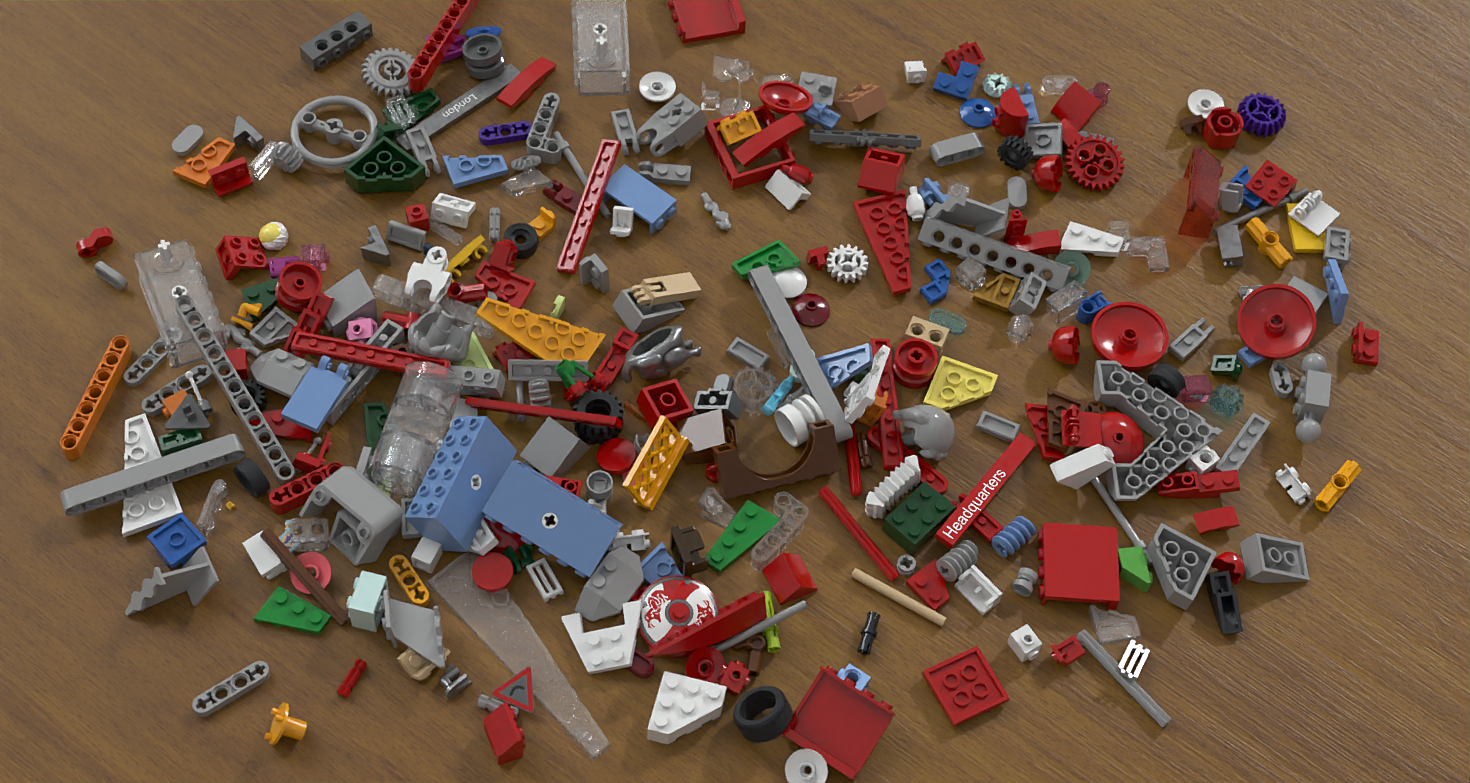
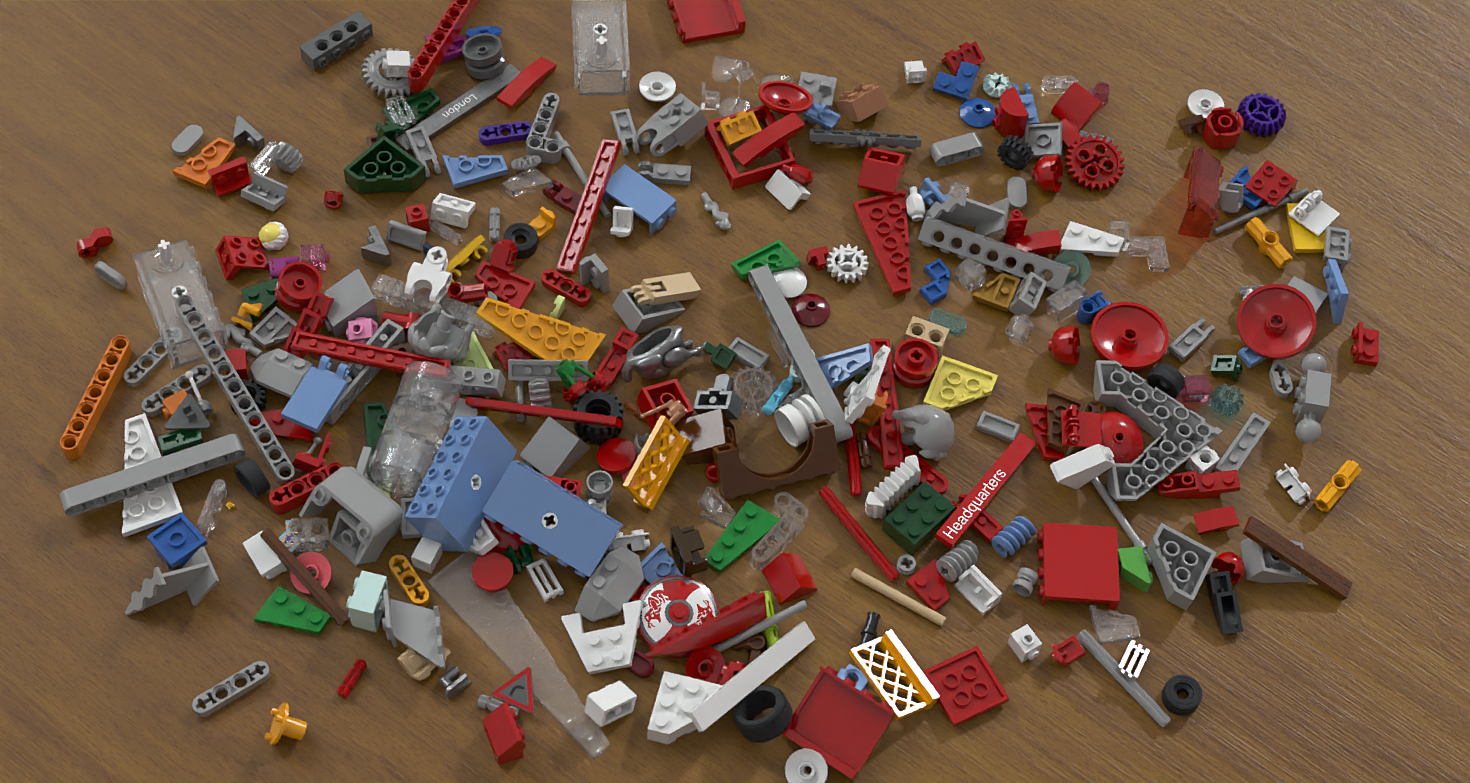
(265, 192): none -> light grey bracket
(333, 129): light grey piece -> none
(333, 196): none -> red tile
(396, 63): none -> white brick
(563, 280): none -> red beam
(610, 703): none -> white brick
(676, 411): none -> nougat plant
(721, 355): none -> dark green plate
(751, 676): none -> white tile
(905, 669): none -> fence
(1190, 687): none -> black tyre
(1230, 246): flat silver hinge -> none
(1297, 558): none -> reddish brown tile

